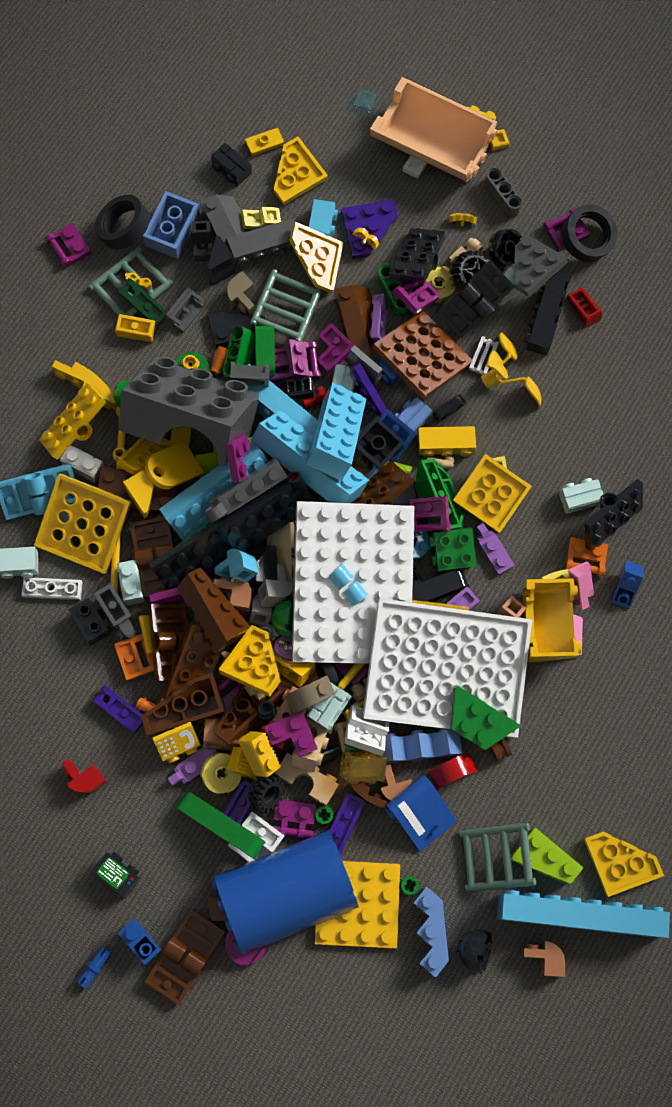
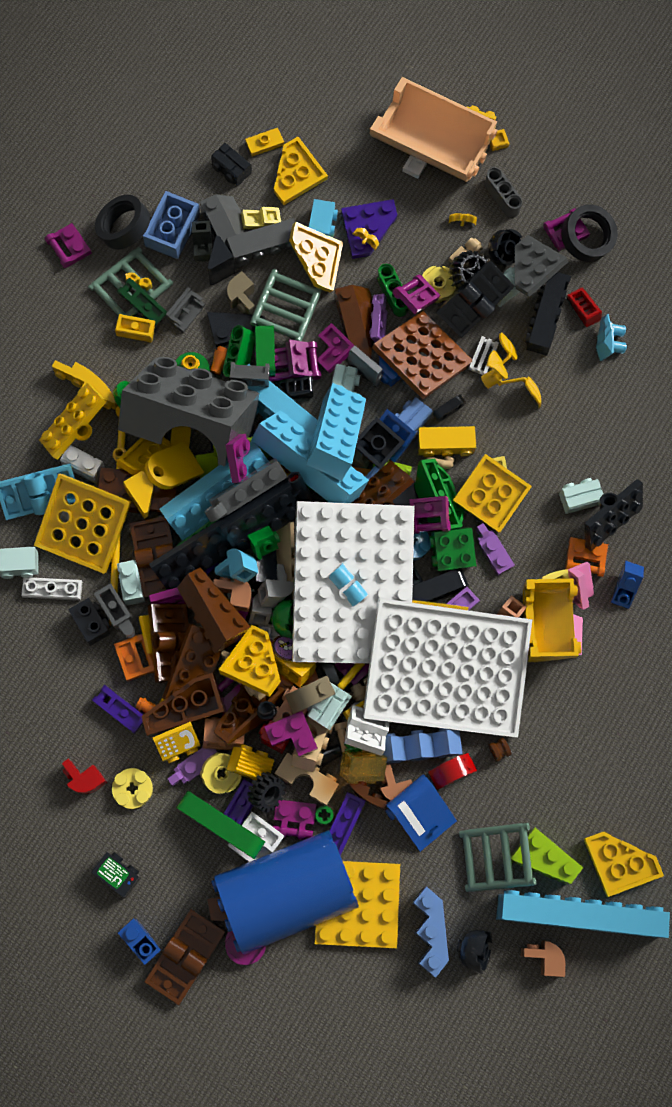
(93, 967): blue pin -> none
(140, 796): none -> light yellow plate
(259, 753): yellow brick -> none
(263, 541): none -> green brick
(316, 400): red arm -> none
(365, 100): clear light blue tile -> none
(367, 389): dark purple plate -> none
(415, 888): green bush -> none
(417, 255): black plate -> none
(478, 720): green wing -> none
(605, 339): none -> medium azure connector

